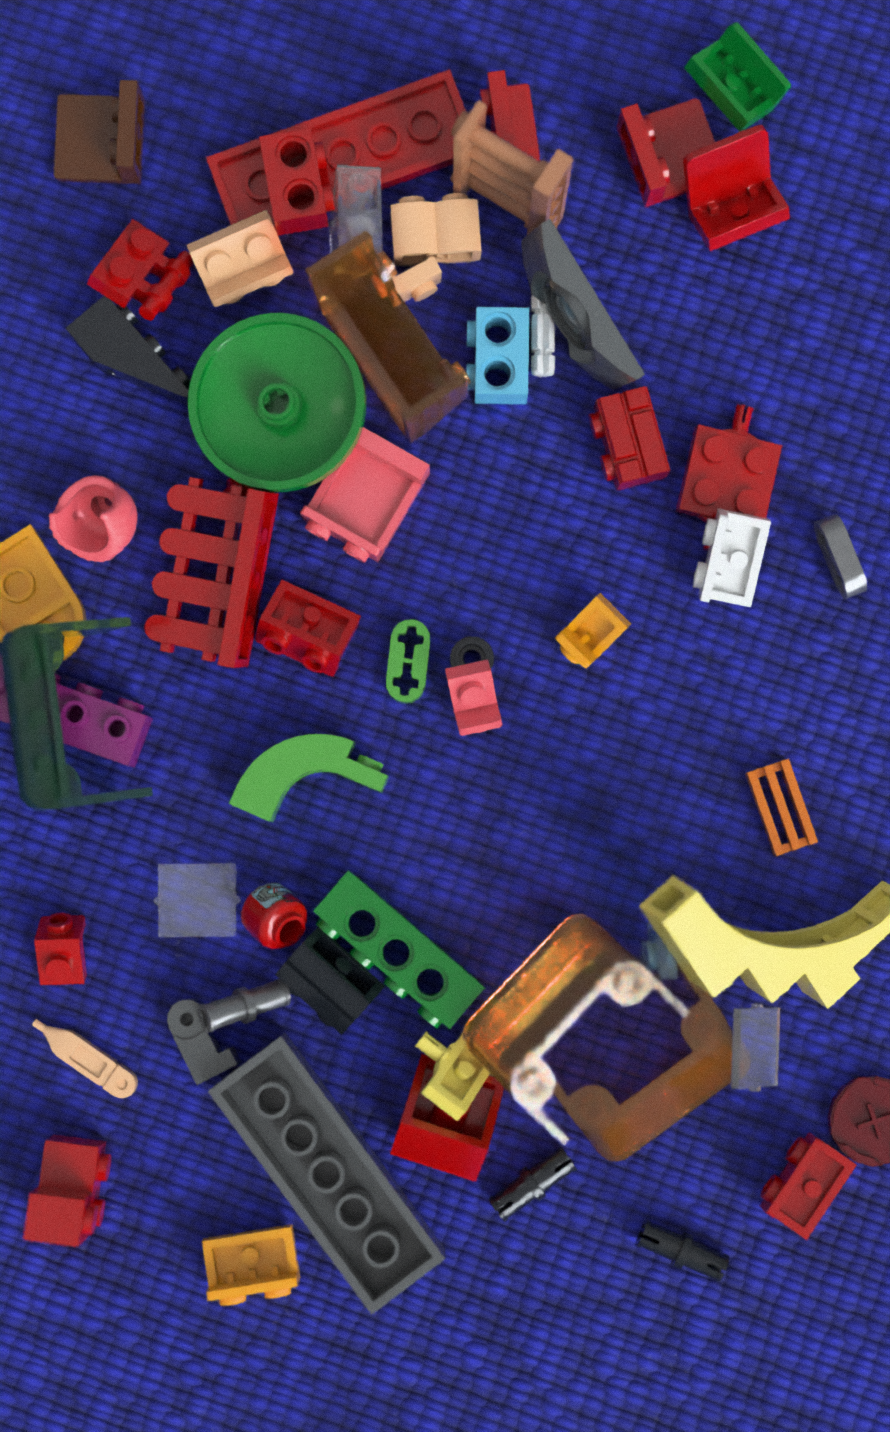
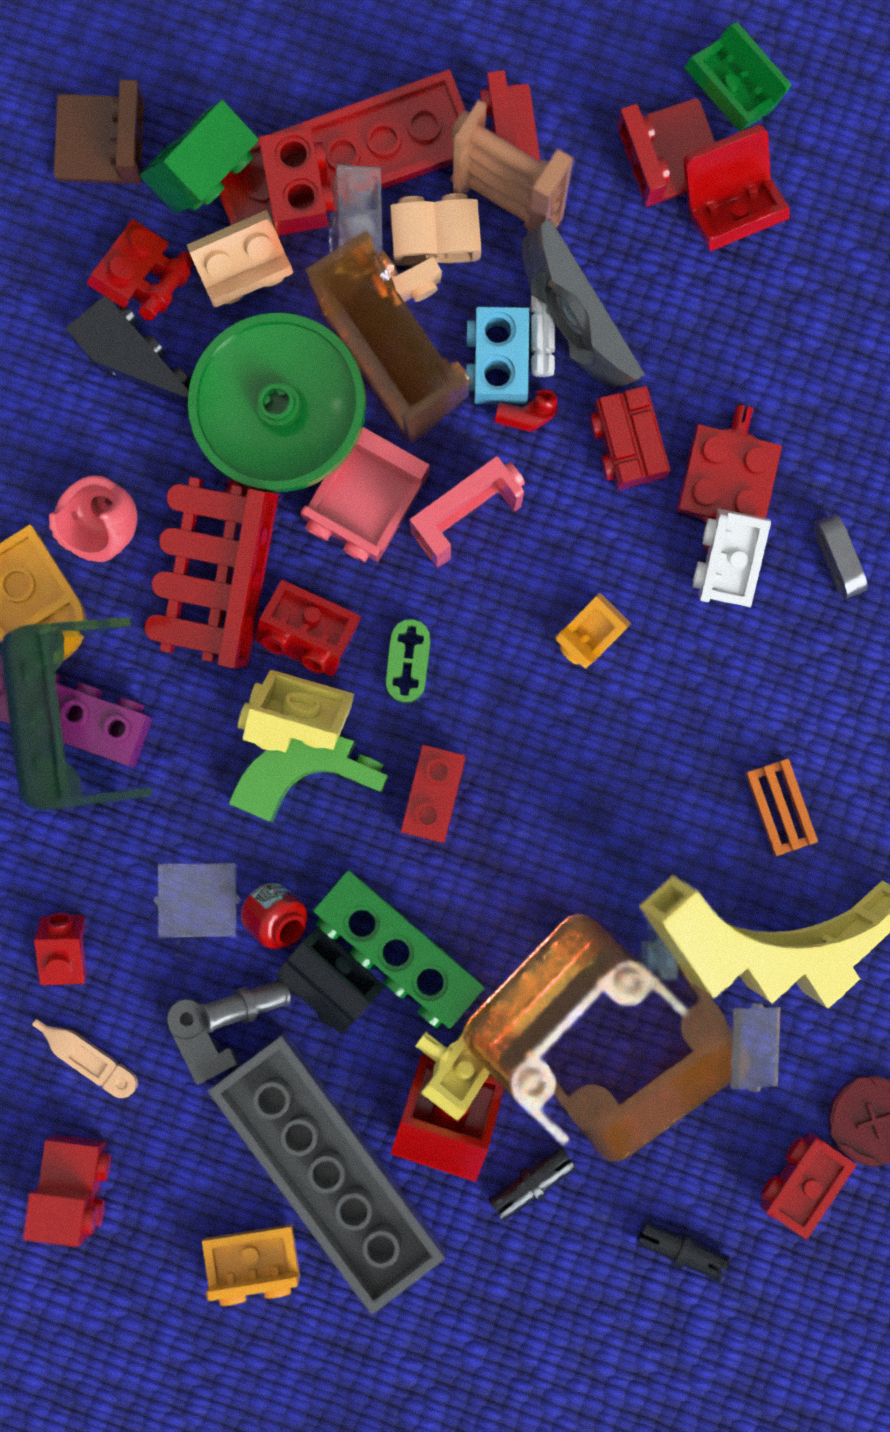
(194, 164): none -> green brick
(294, 709): none -> light yellow plate
(433, 794): none -> red brick
(471, 644): black plate -> none
(473, 697): coral bracket -> none
(490, 479): none -> coral panel
(530, 416): none -> red arm

